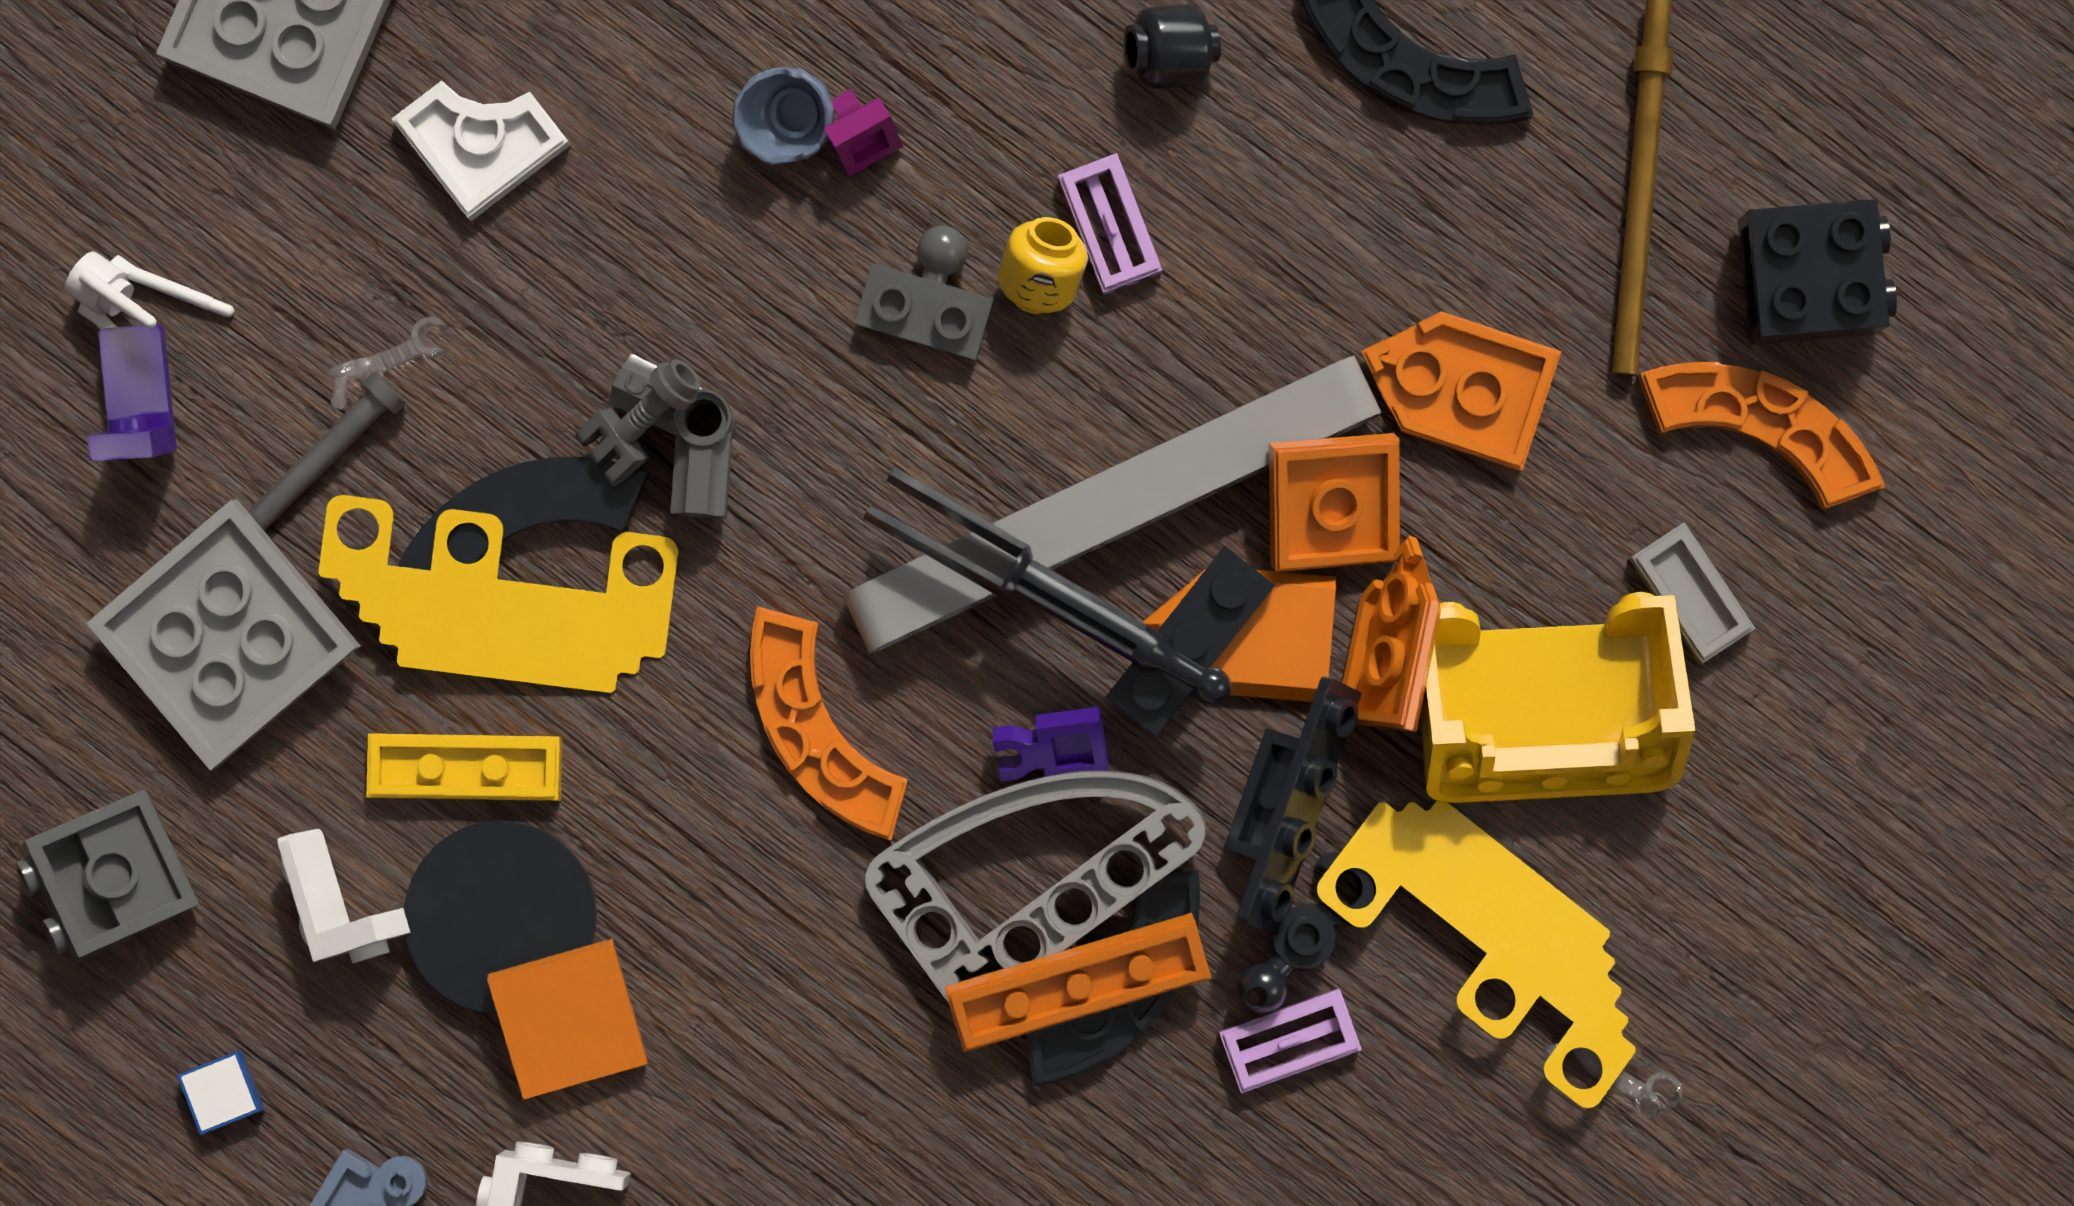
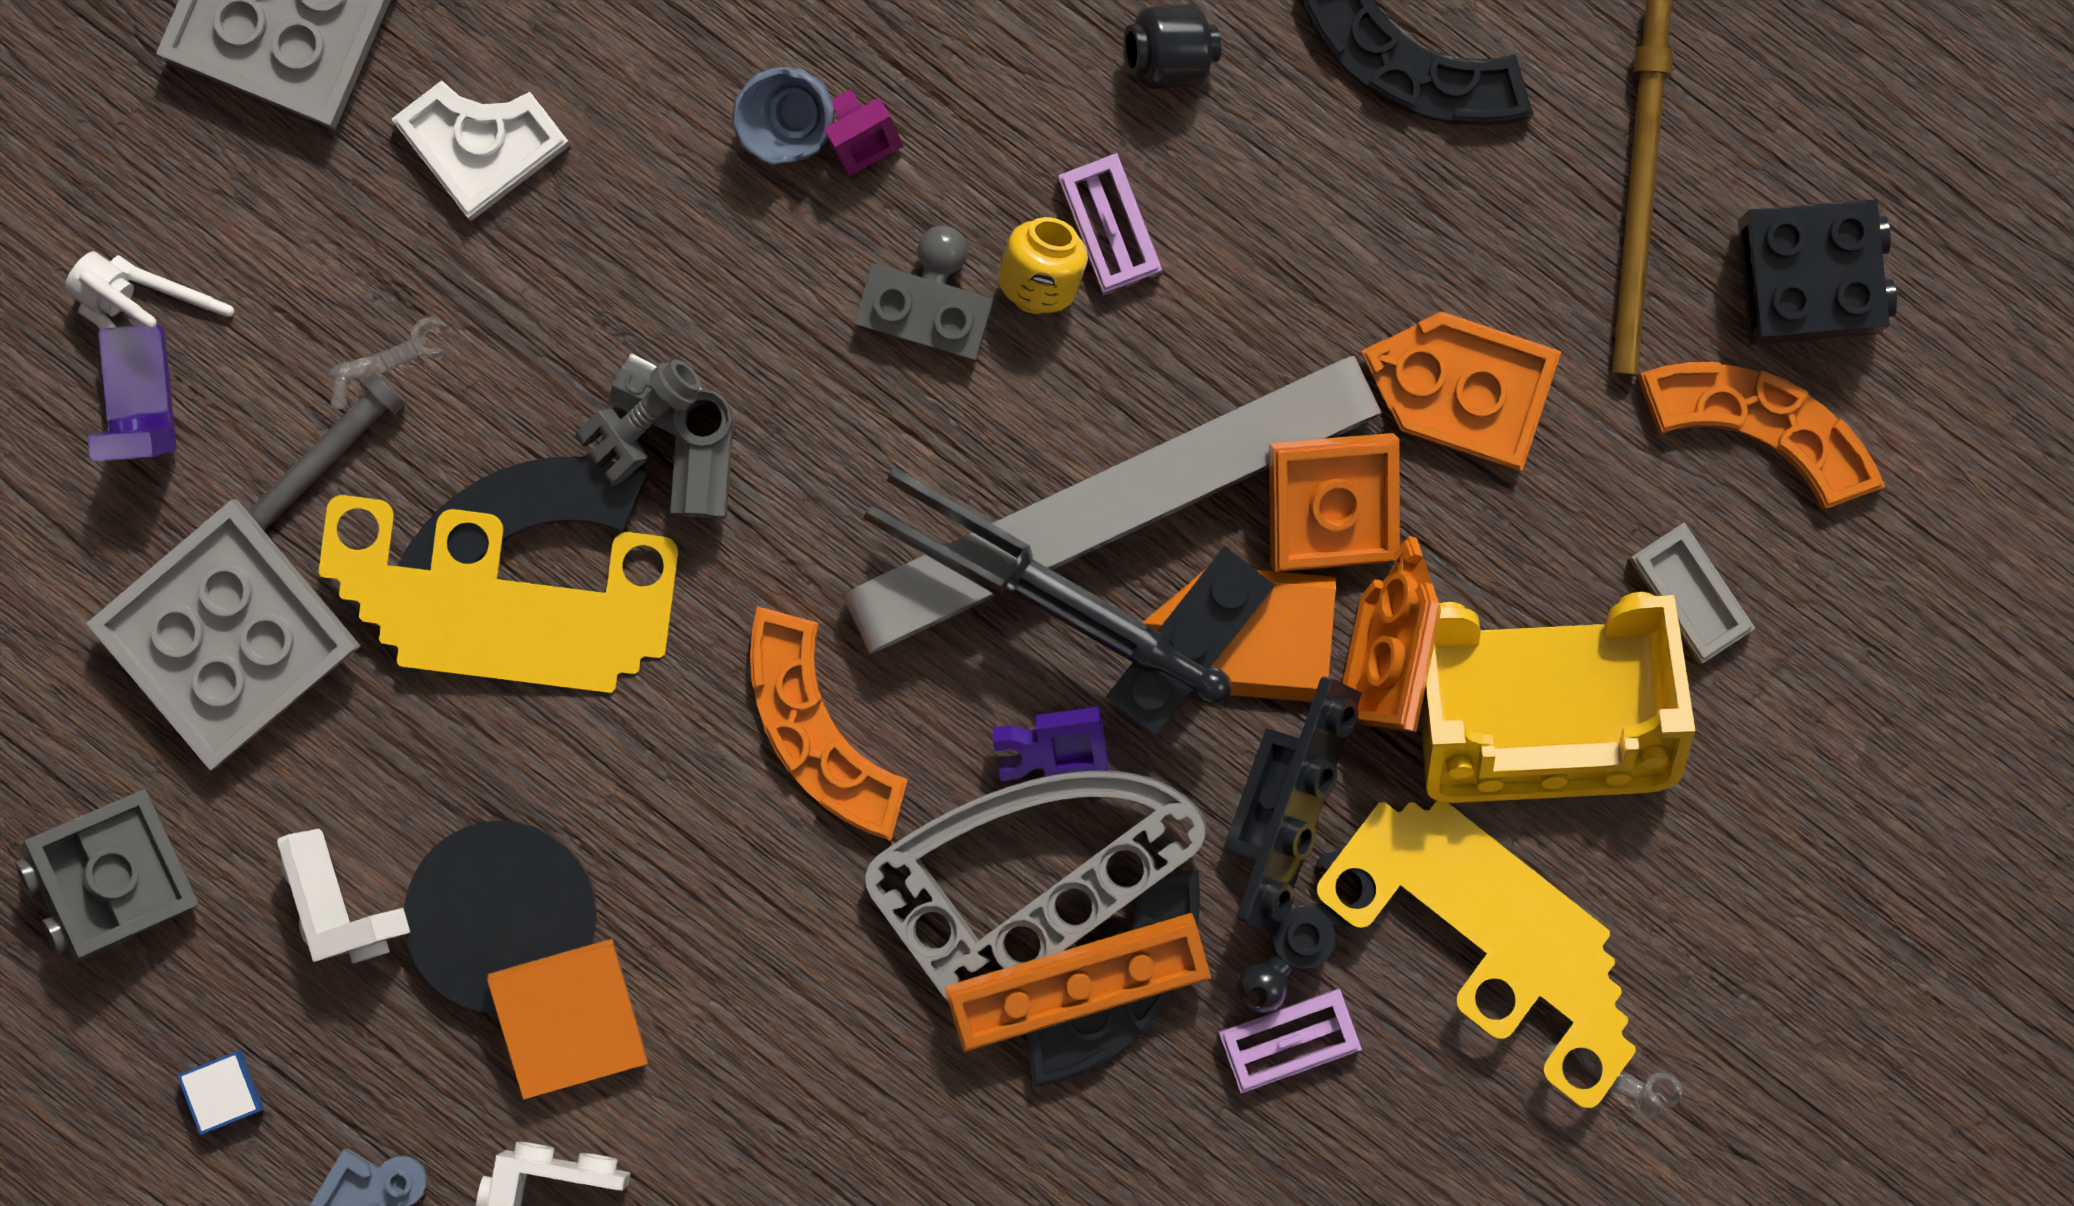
(464, 767): yellow tile -> none

